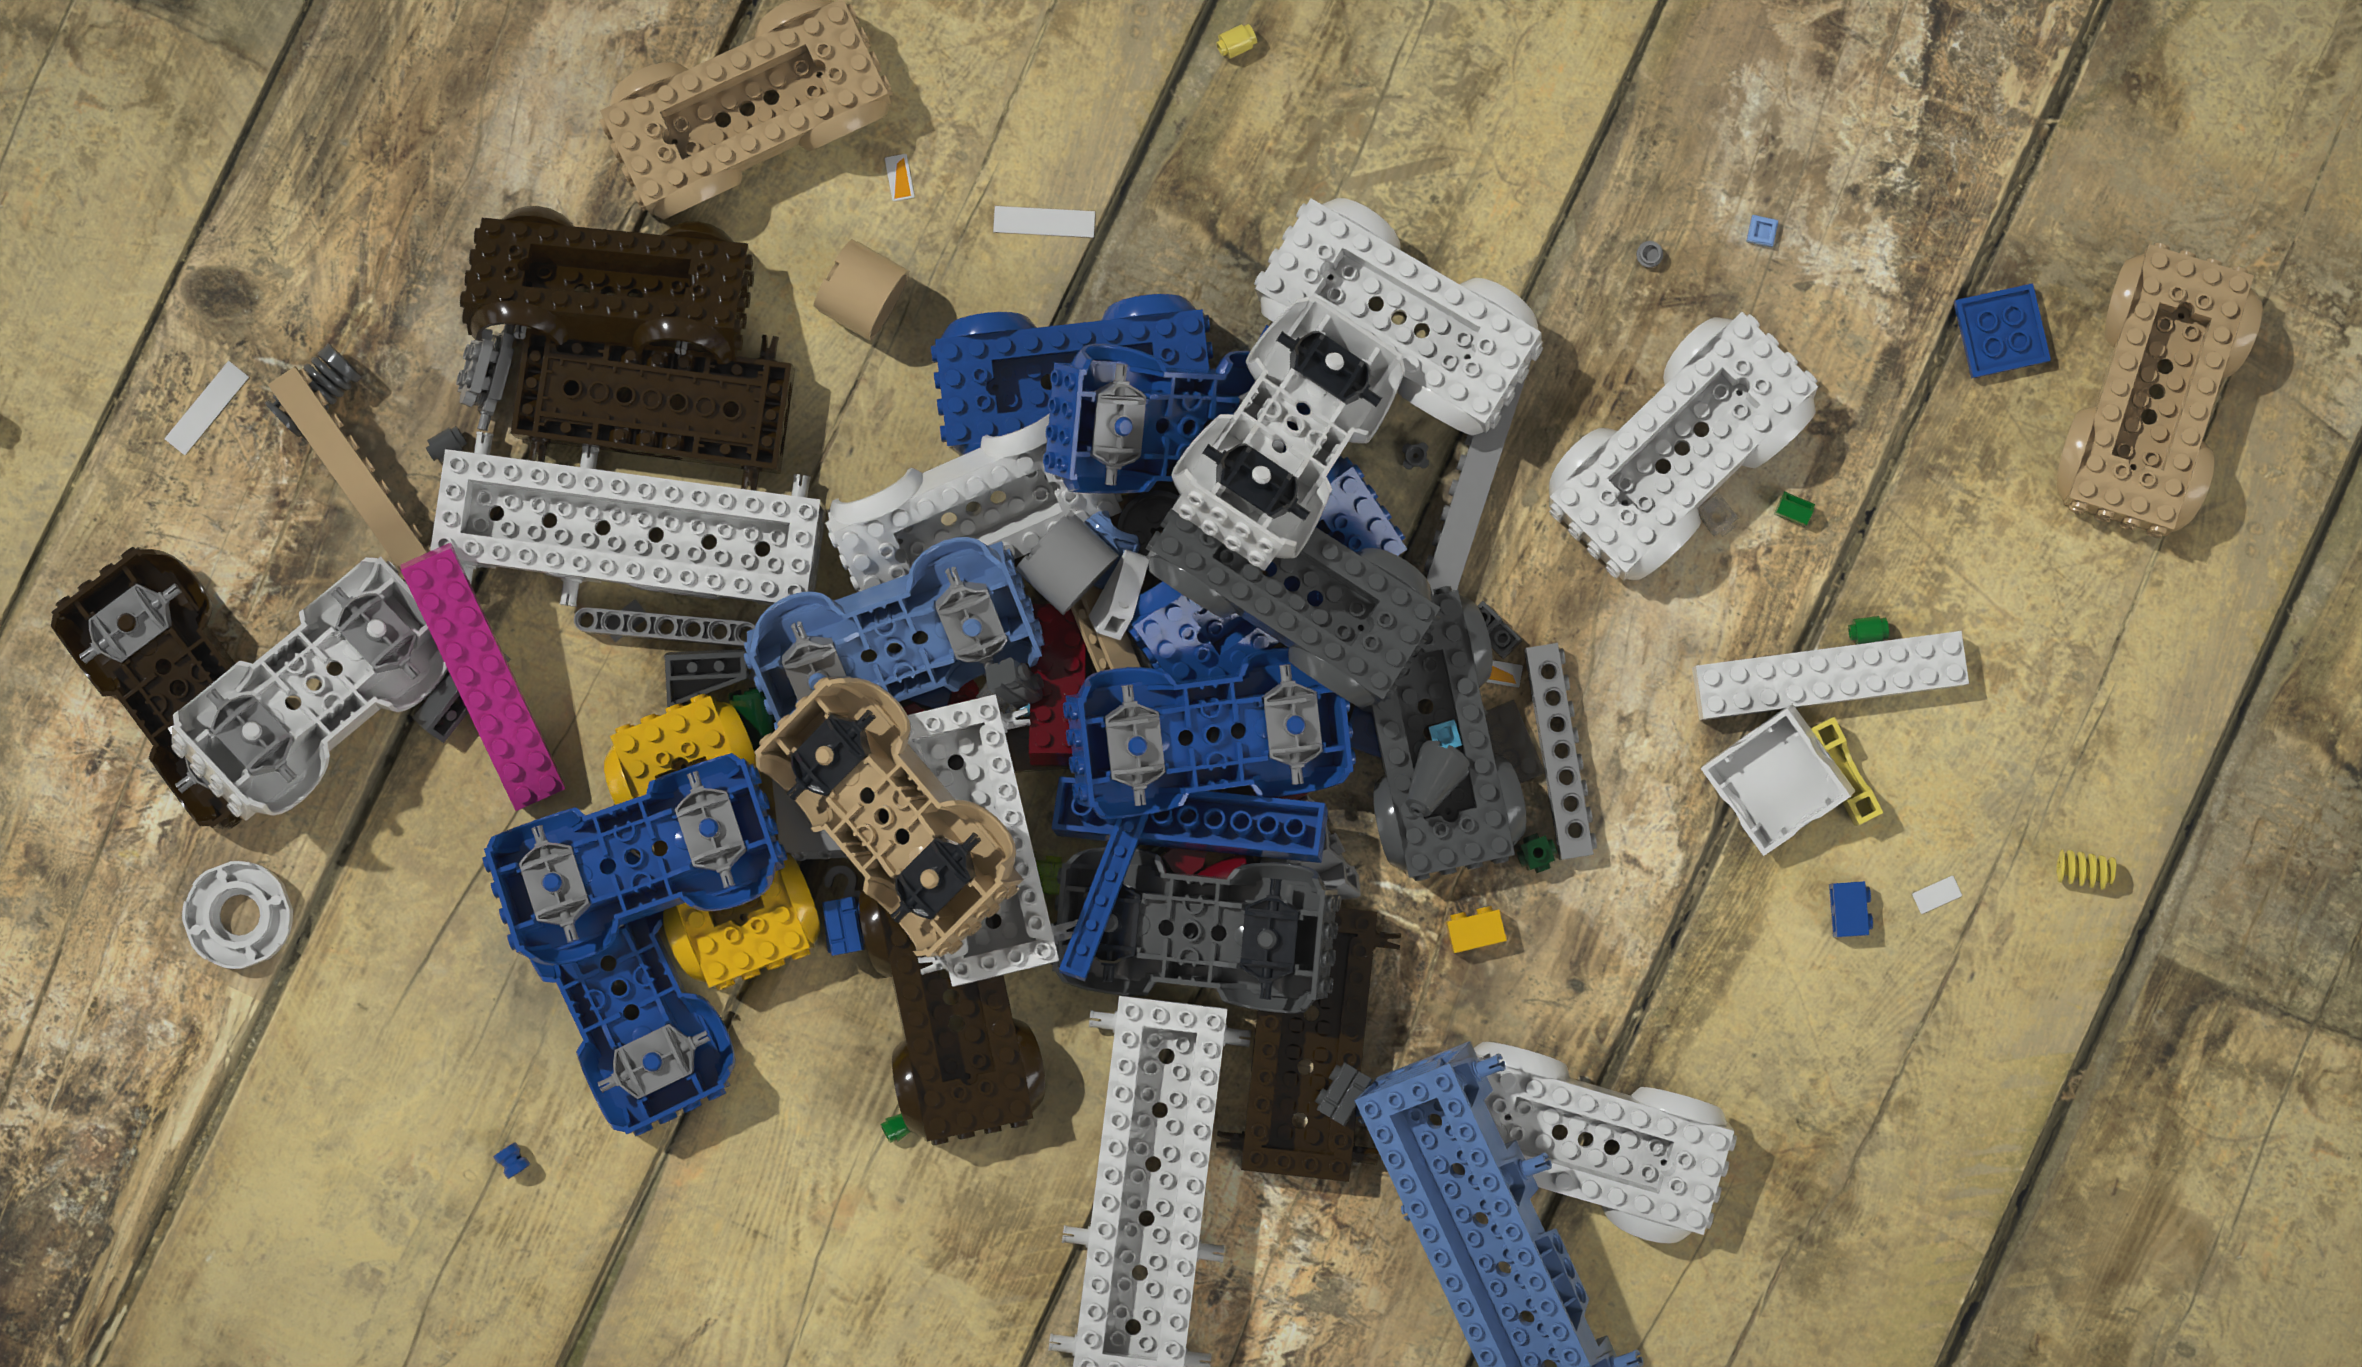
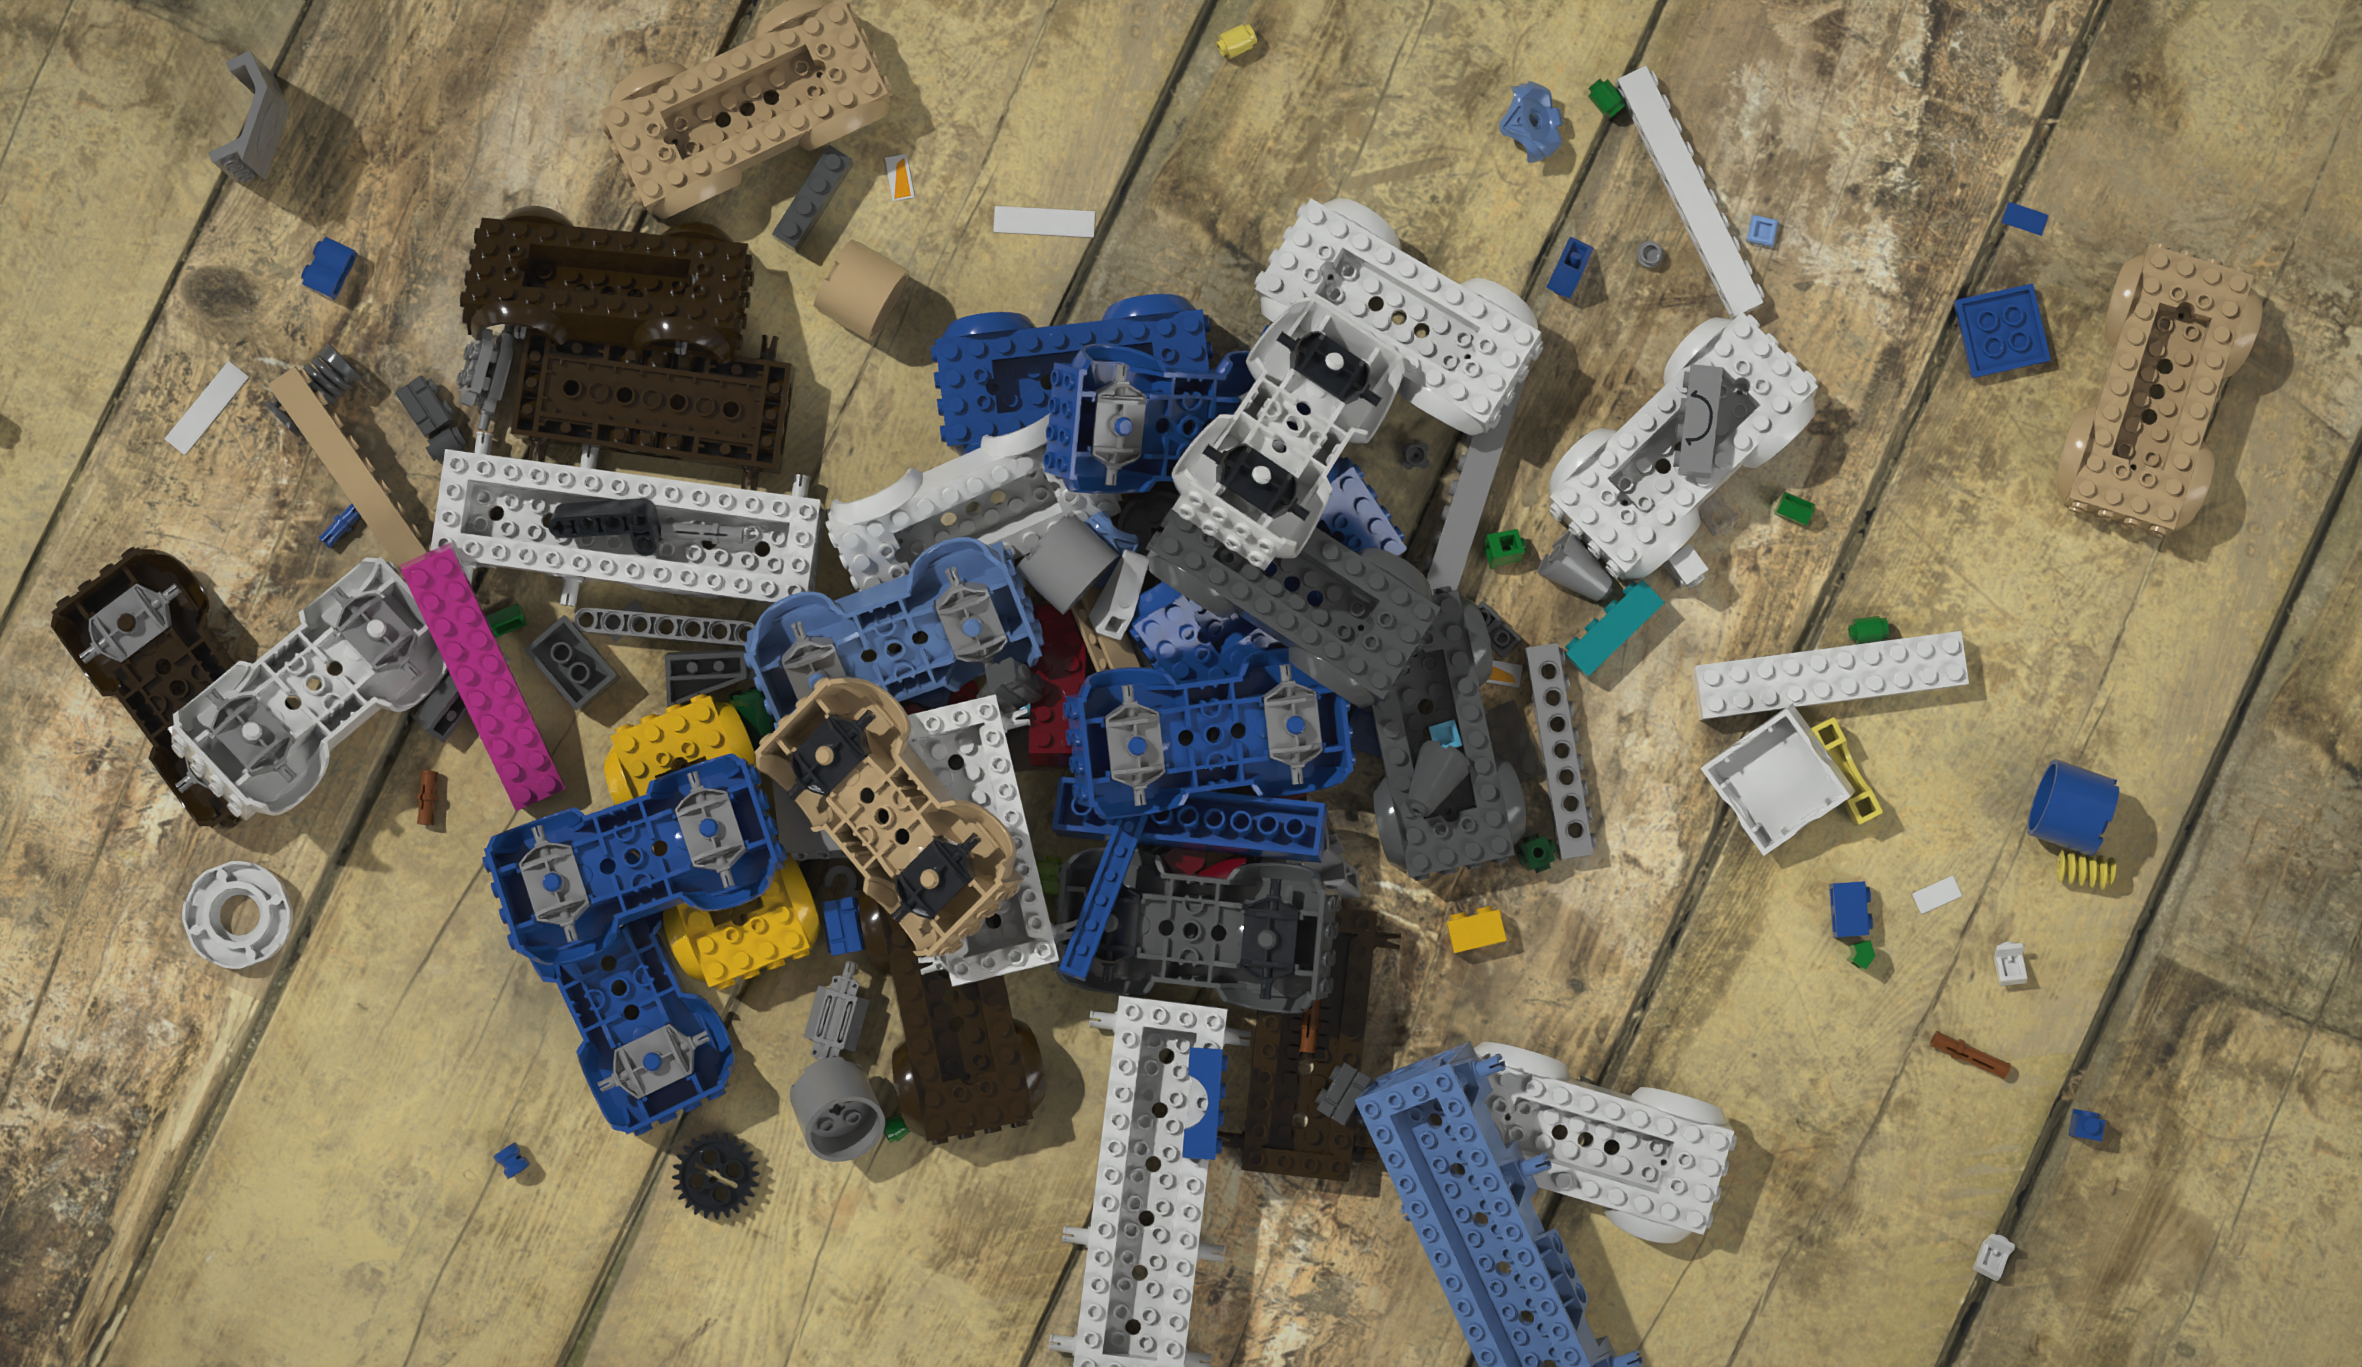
(264, 124): none -> light grey panel
(328, 268): none -> blue brick
(340, 526): none -> blue pin
(425, 406): none -> dark grey brick
(427, 797): none -> dark orange pin
(507, 620): none -> green piece
(571, 521): none -> black beam
(572, 663): none -> dark grey brick
(702, 532): none -> light grey pin
(704, 1197): none -> black gear
(812, 198): none -> dark grey brick
(837, 1016): none -> light grey piece
(837, 1110): none -> light grey brick
(1201, 1139): none -> blue arch
(1310, 1028): none -> dark orange pin
(1507, 540): none -> green brick
(1533, 121): none -> medium blue piece
(1570, 267): none -> blue slope
(1575, 568): none -> light grey cone
(1606, 97): none -> green brick
(1614, 628): none -> teal brick
(1686, 567): none -> white brick
(1689, 193): none -> white brick
(1699, 421): none -> light grey brick
(1861, 954): none -> green piece
(1971, 1055): none -> dark orange pin
(1993, 1256): none -> white bracket
(2010, 964): none -> white bracket
(2024, 218): none -> blue sticker
(2072, 807): none -> blue brick
(2086, 1125): none -> blue brick

